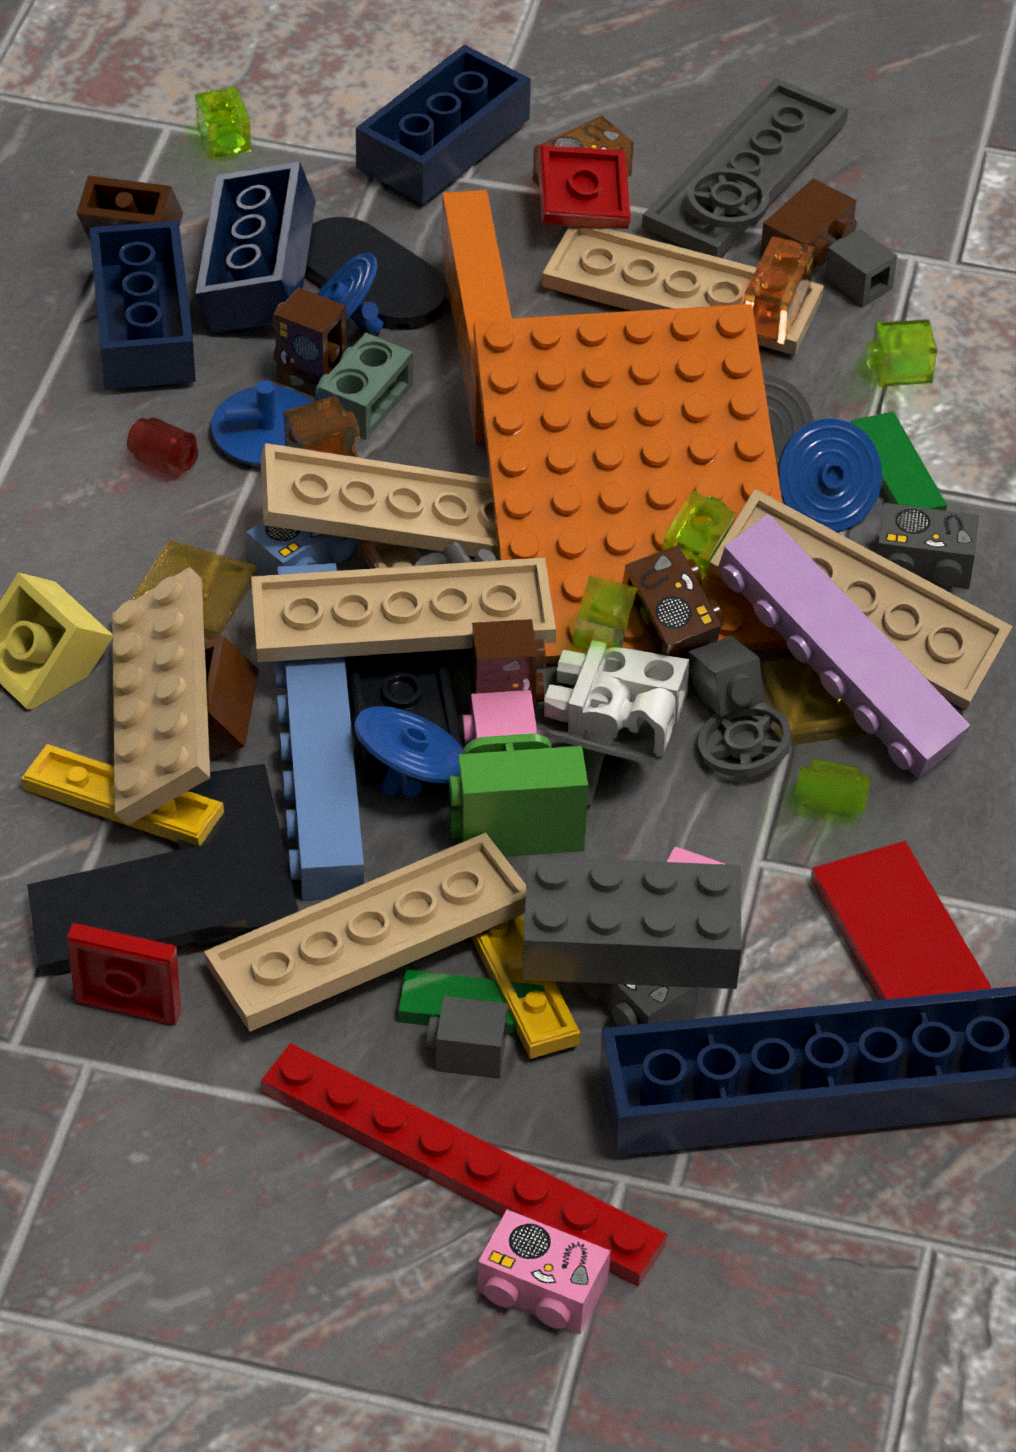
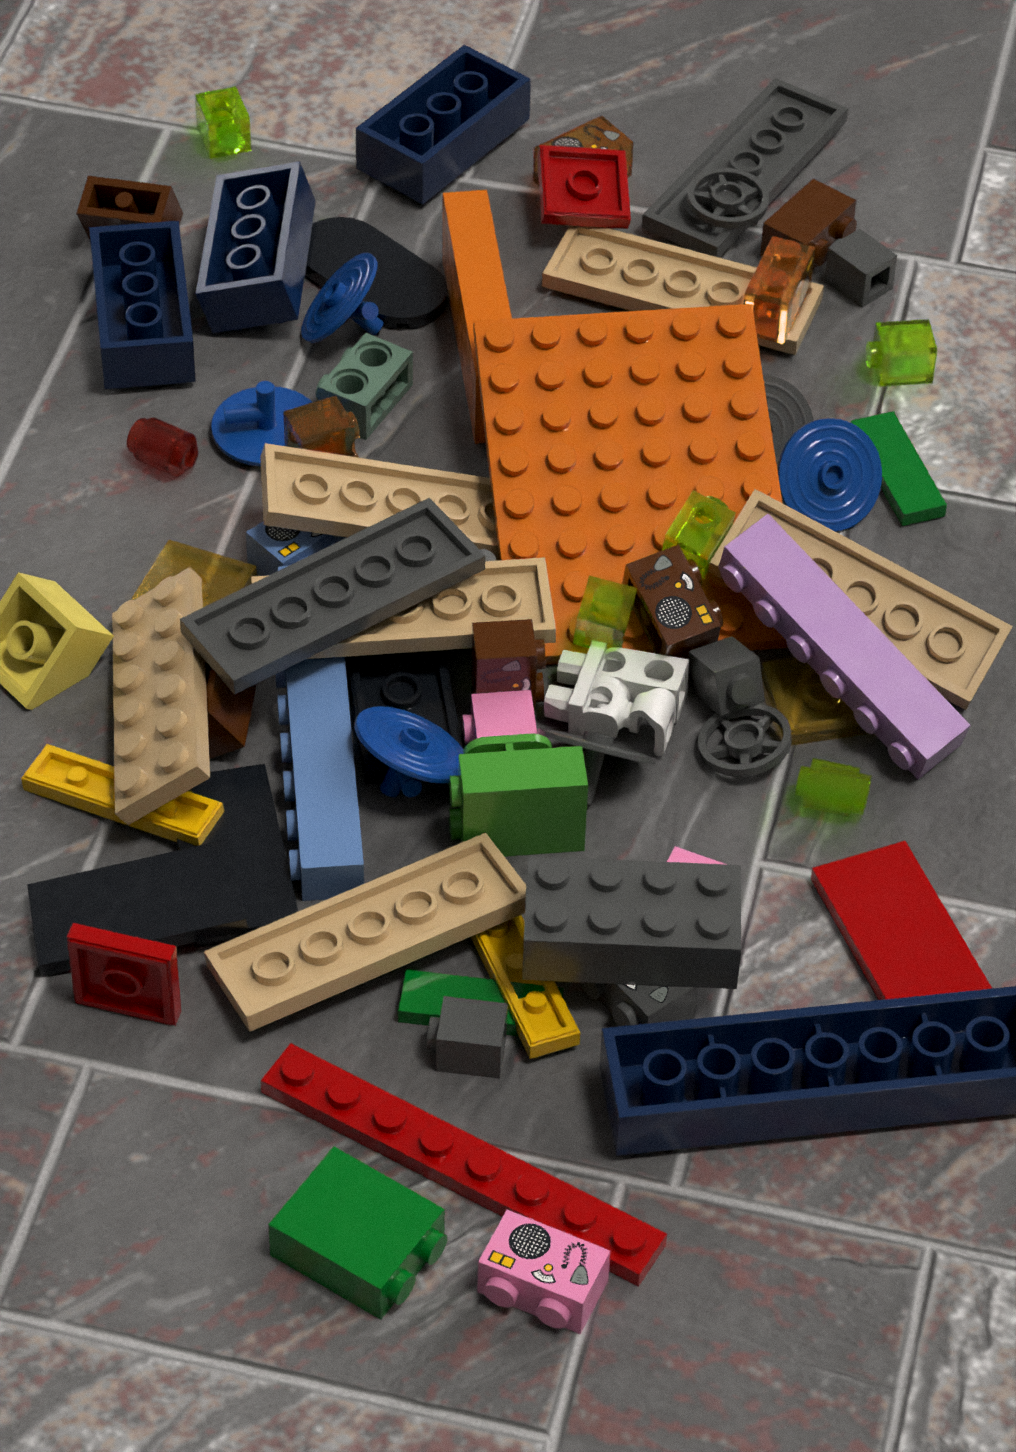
(308, 339): reddish brown brick -> none
(331, 595): none -> dark grey plate
(358, 1233): none -> green brick
(930, 543): dark grey brick -> none

